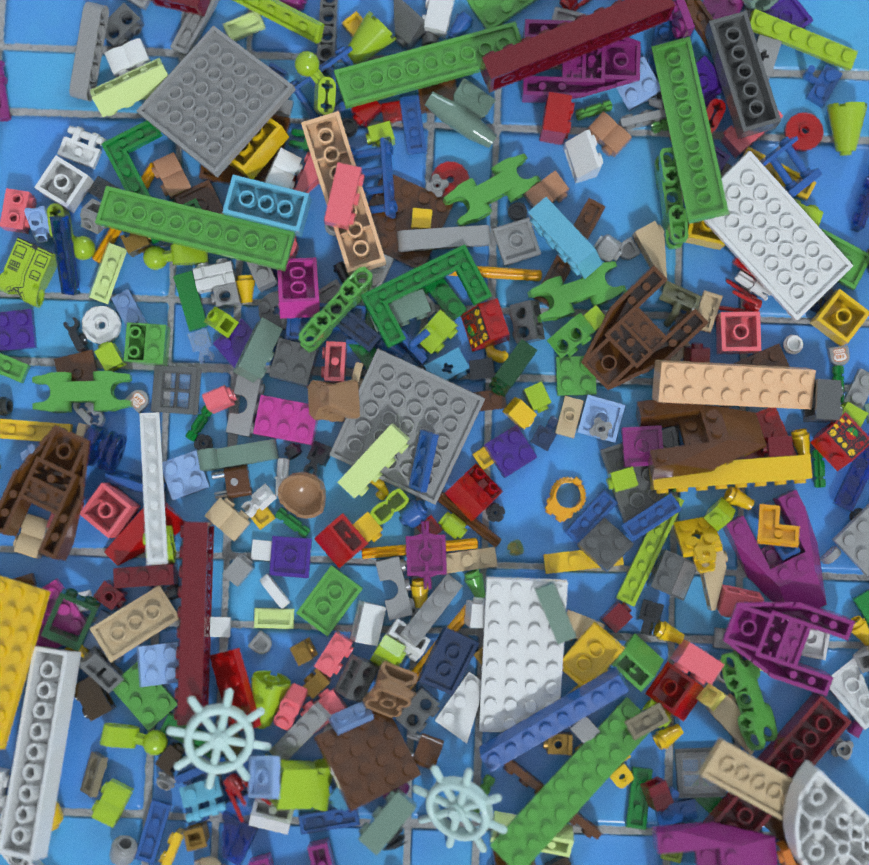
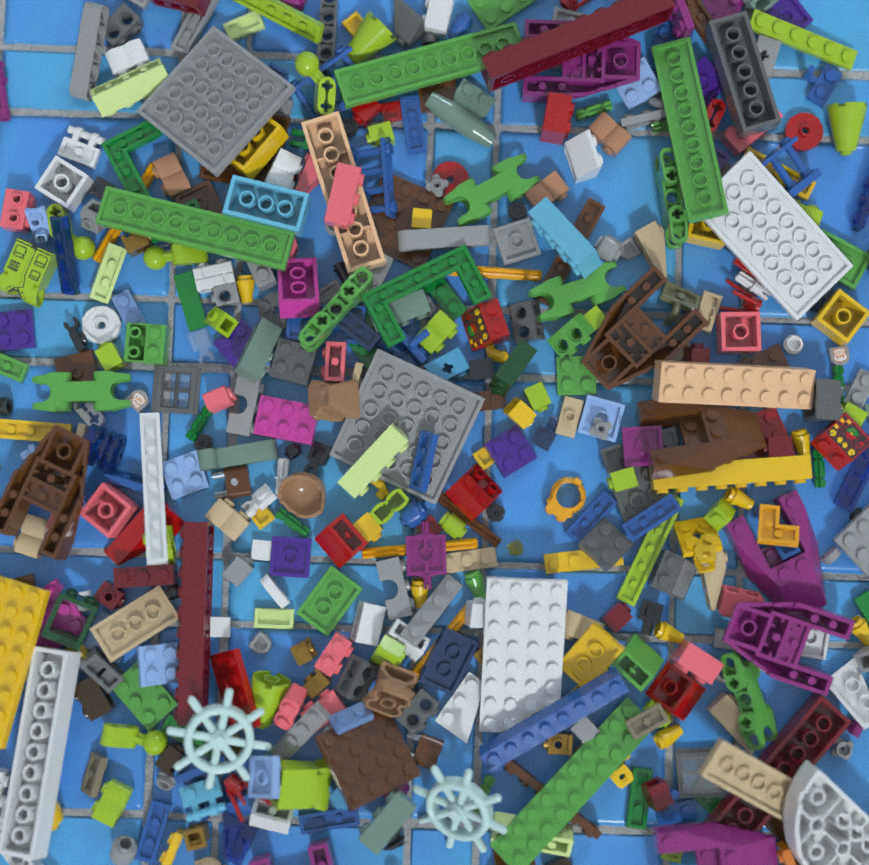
(555, 612): sand green tile -> none
(710, 697): light yellow plate -> none

